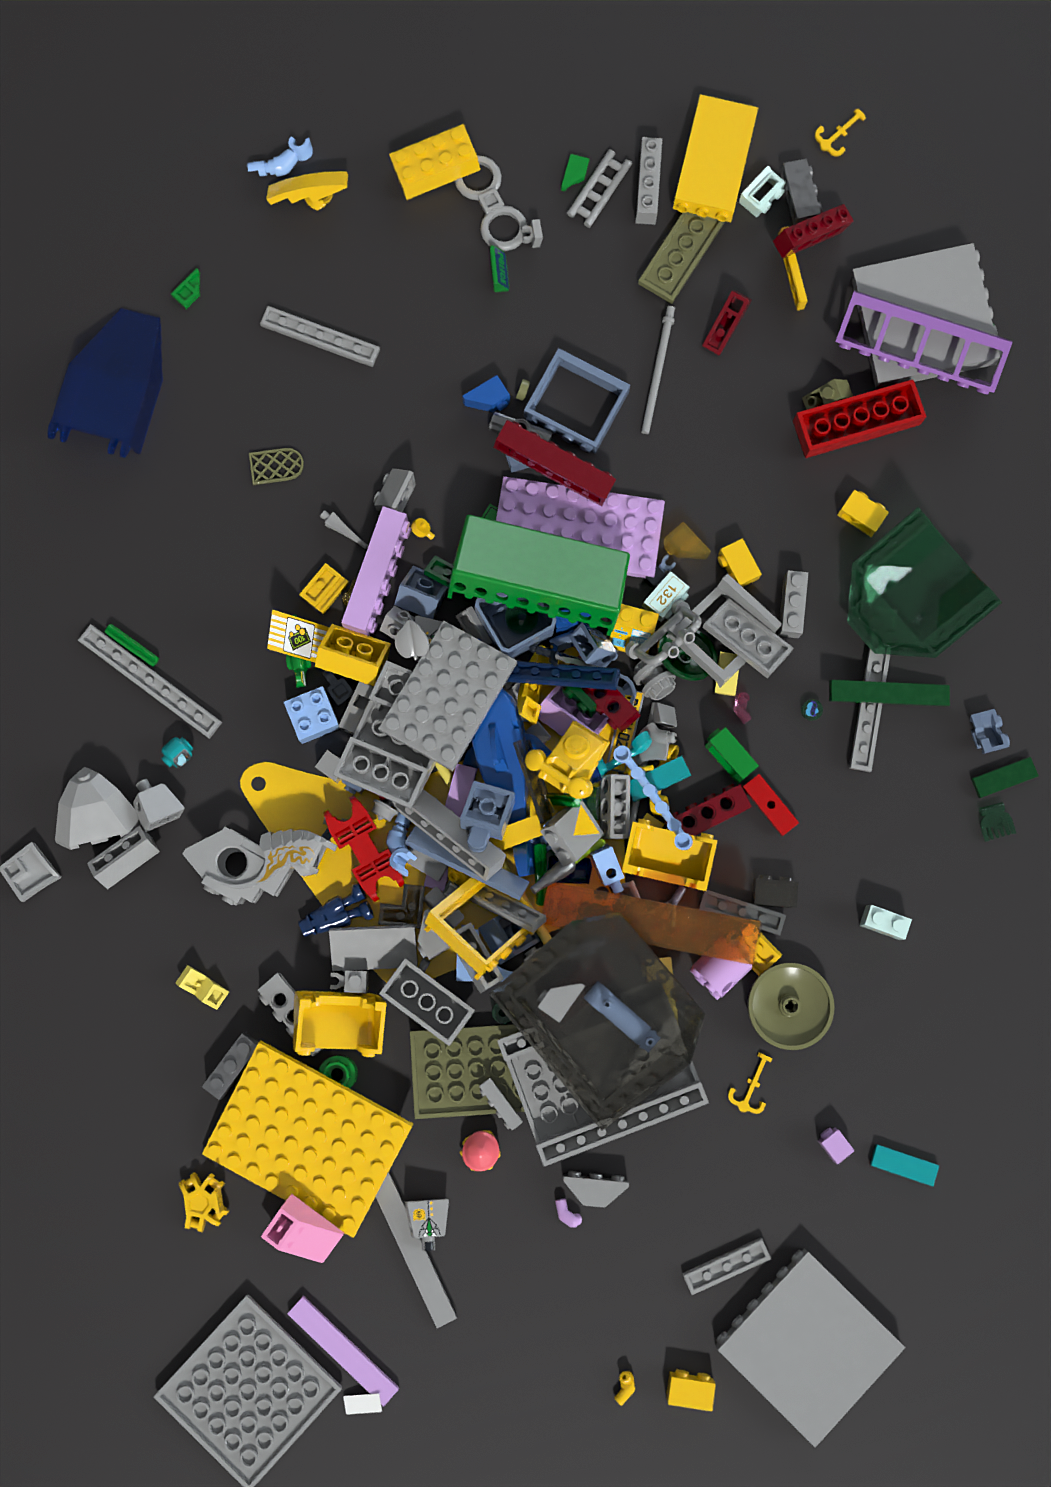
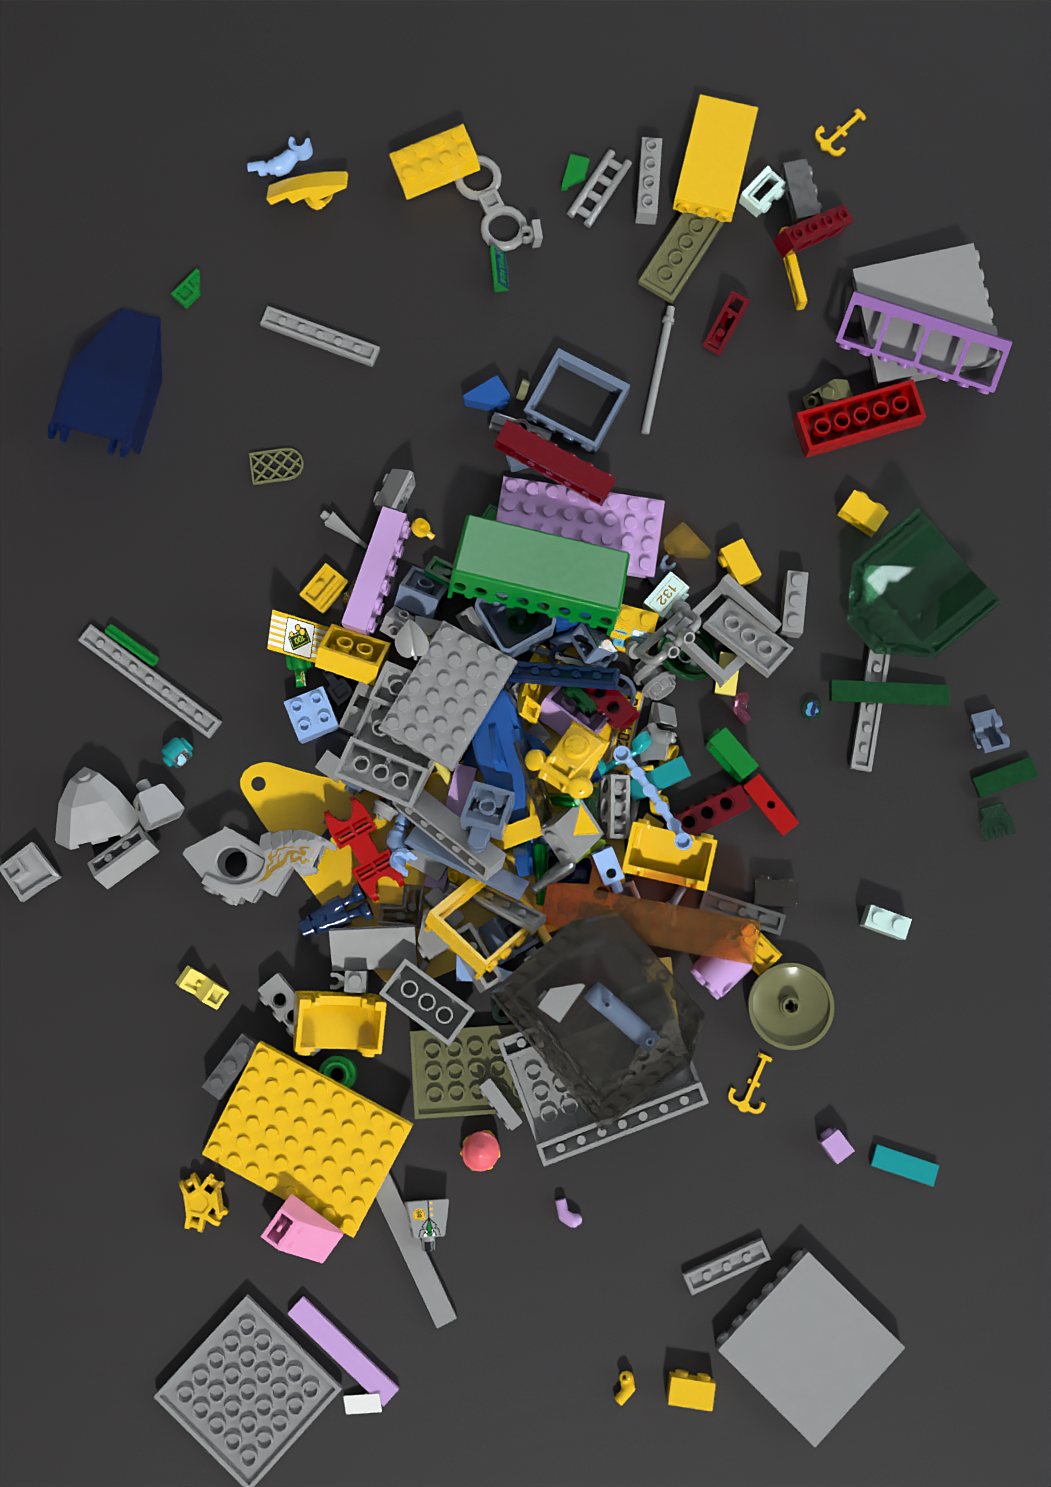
(595, 1189): light grey slope -> none

